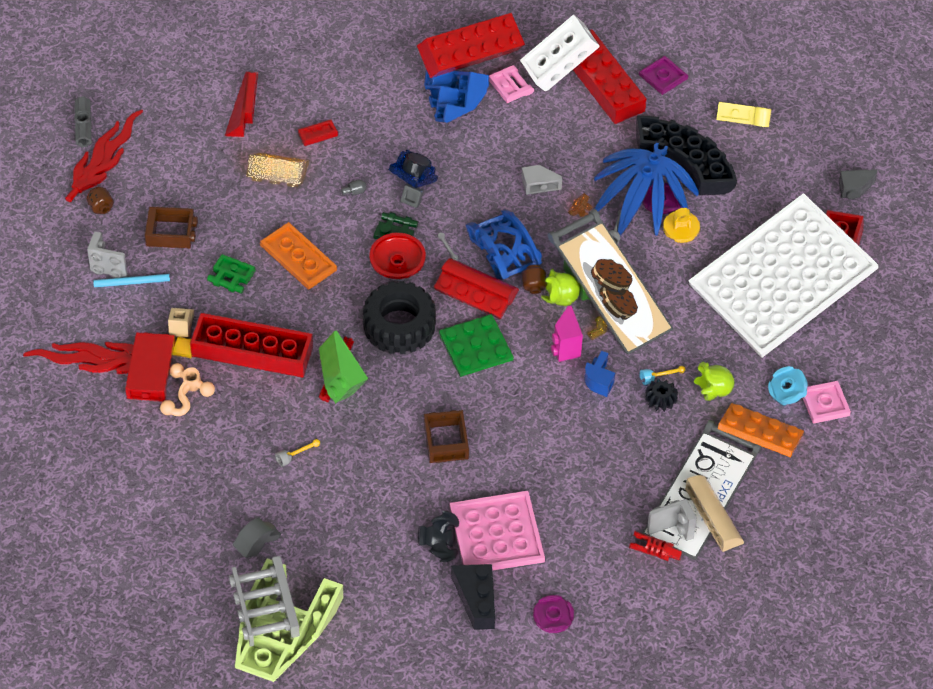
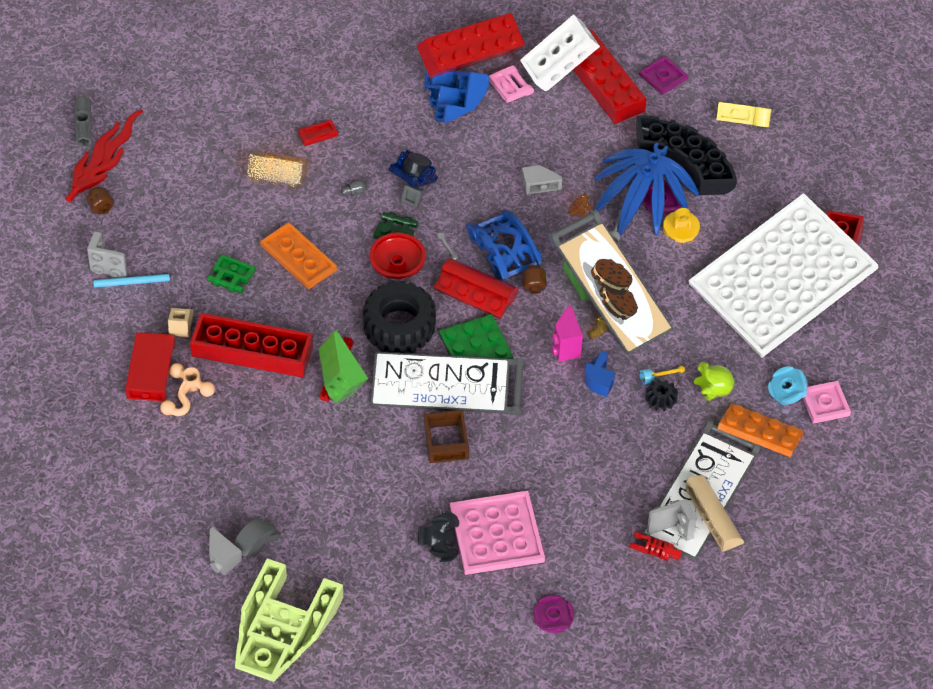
(101, 358): red piece -> none
(166, 214): reddish brown window -> none
(182, 347): yellow tile -> none
(222, 553): none -> light grey slope
(244, 106): red wedge -> none
(280, 588): light grey fence -> none
(286, 457): hinge -> none
(446, 382): none -> white flag
(476, 592): black wedge -> none
(562, 289): lime hair -> none
(856, 182): dark grey slope -> none

